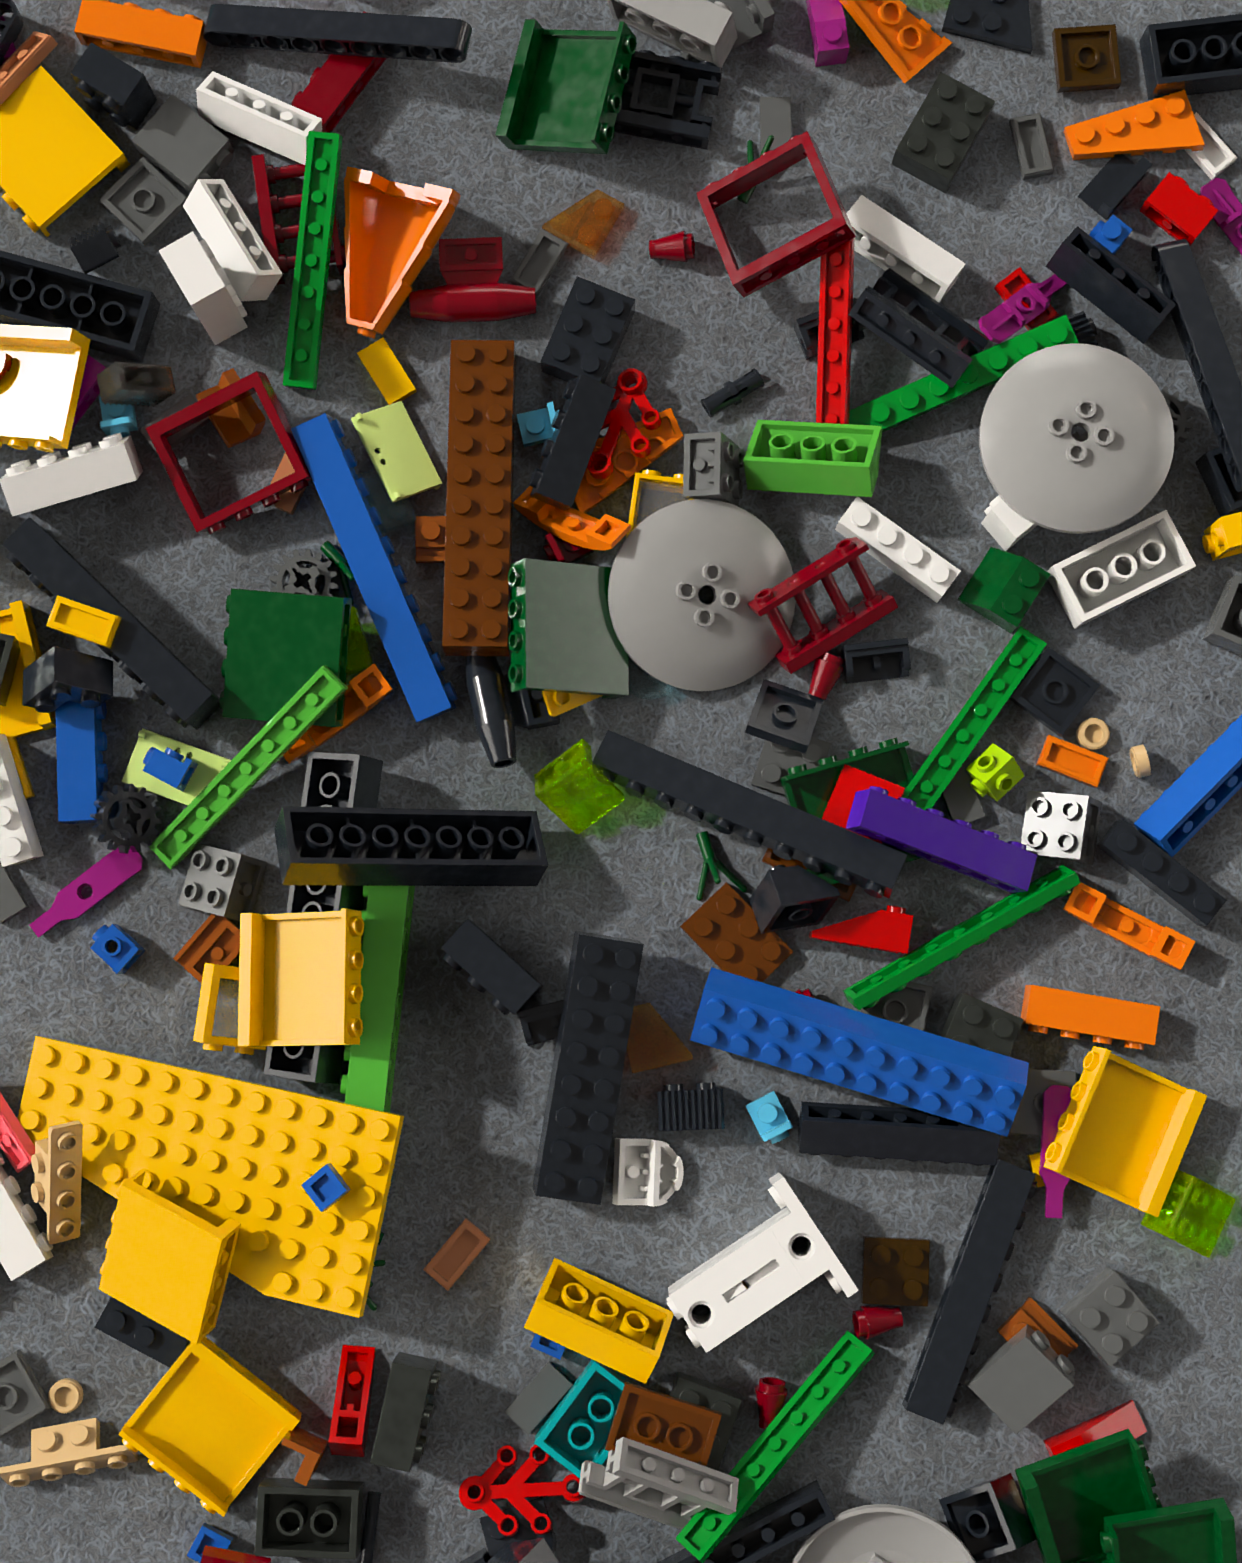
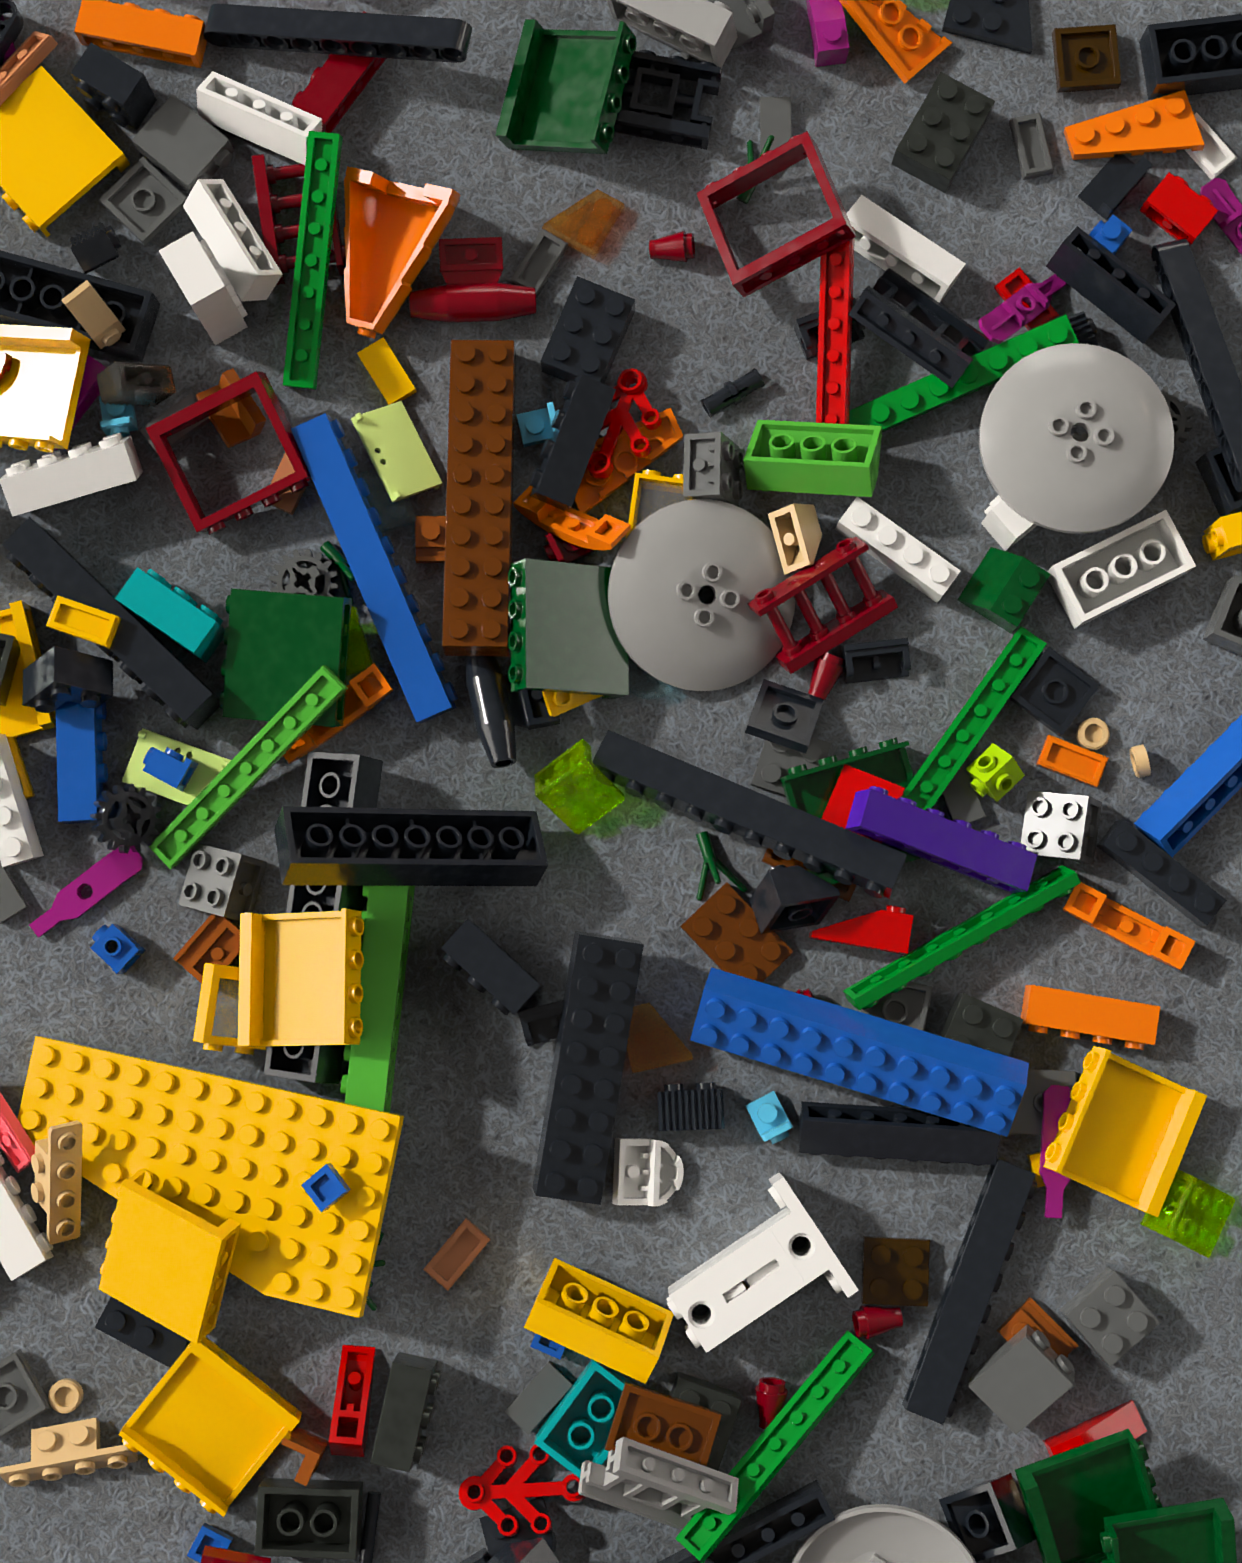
(94, 315): none -> tan slope
(172, 613): none -> teal brick
(796, 535): none -> tan slope

